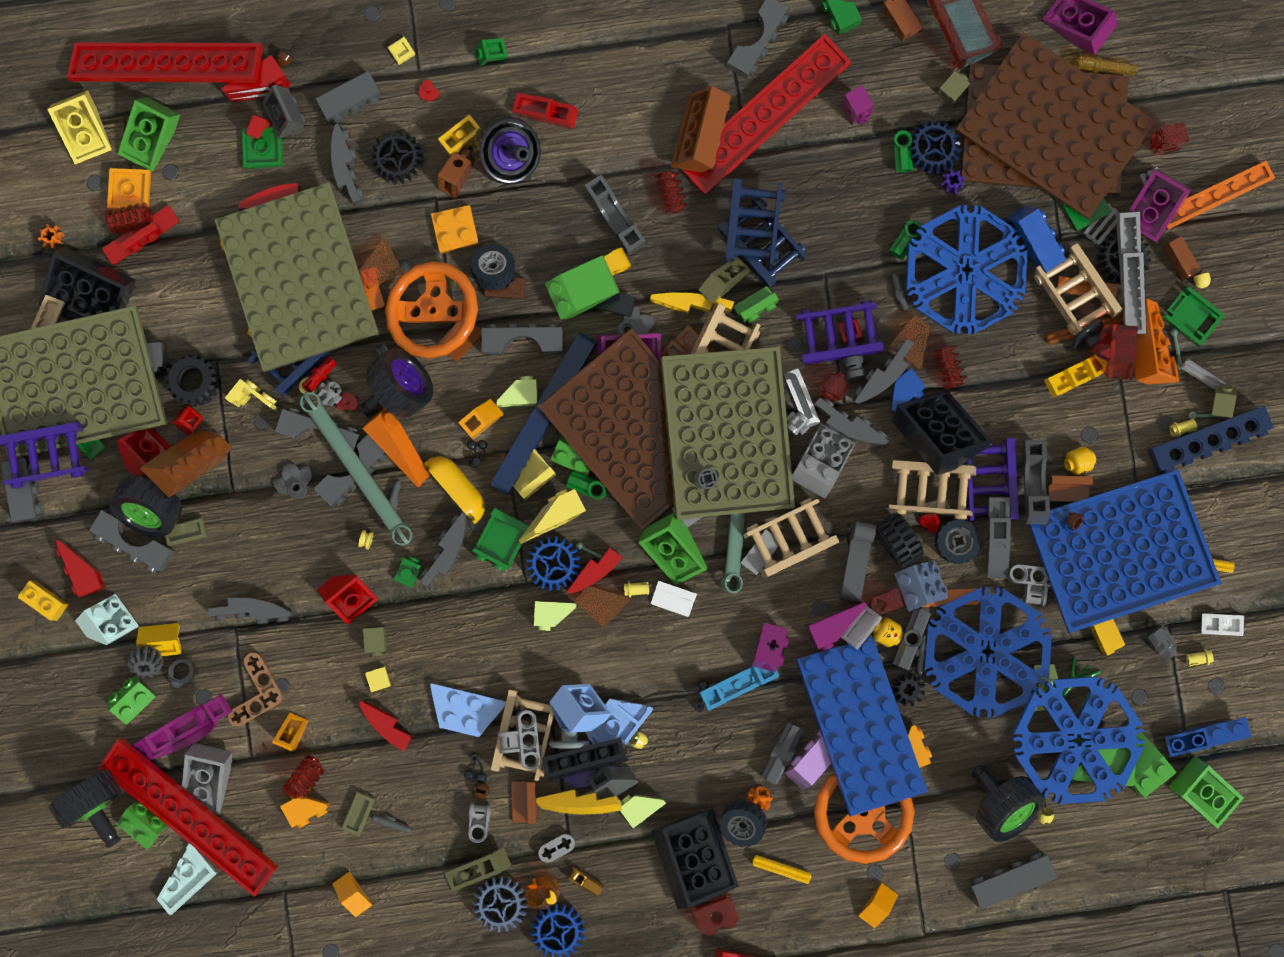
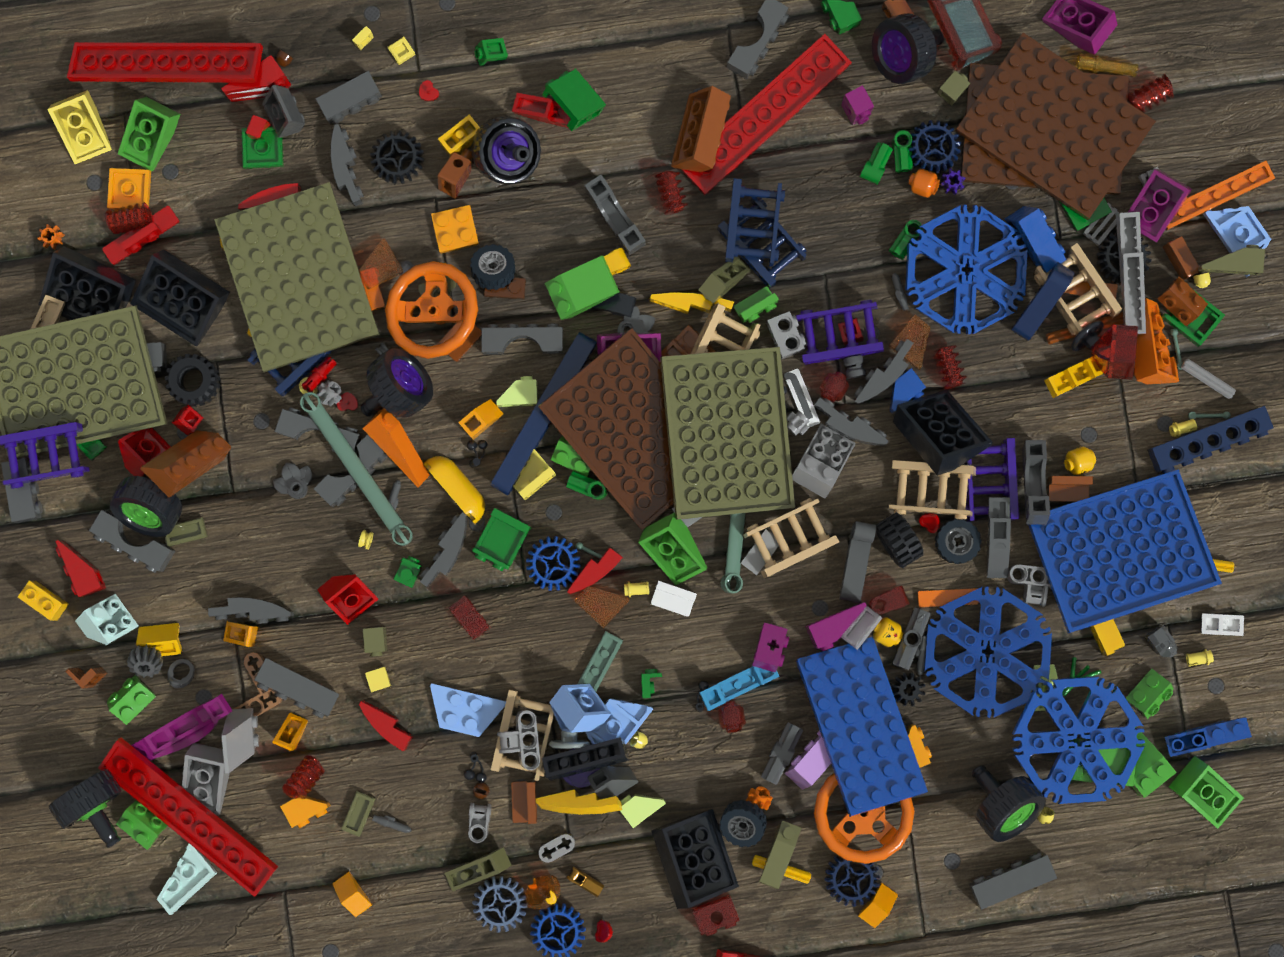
(86, 680): none -> dark orange panel
(179, 297): none -> black slope
(239, 738): none -> light grey slope
(240, 394): light yellow bracket -> none
(240, 634): none -> light orange slope
(296, 687): none -> dark grey brick
(363, 38): none -> light yellow tile
(469, 617): none -> clear red brick
(551, 613): yellowish green slope -> none
(558, 511): light yellow slope -> none
(575, 98): none -> green panel
(601, 660): none -> sand green tile
(604, 931): none -> red piece
(647, 685): none -> green bracket
(702, 480): dark grey wheel -> none
(731, 717): none -> clear red head
(780, 854): none -> olive slope
(781, 336): none -> light grey brick
(843, 881): none -> dark blue gear
(875, 166): none -> green piece
(905, 48): none -> black wheel
(921, 585): sand blue bracket -> none
(924, 183): none -> orange head
(1043, 301): none -> dark blue beam
(1074, 521): reddish brown hinge -> none
(1150, 693): none -> bright green bracket
(1151, 93): none -> clear red piece
(1169, 138): clear red brick -> none
(1183, 301): none -> dark orange bracket
(1224, 401): olive brick -> none
(1238, 228): none -> light blue wing
(1243, 261): none -> olive slope

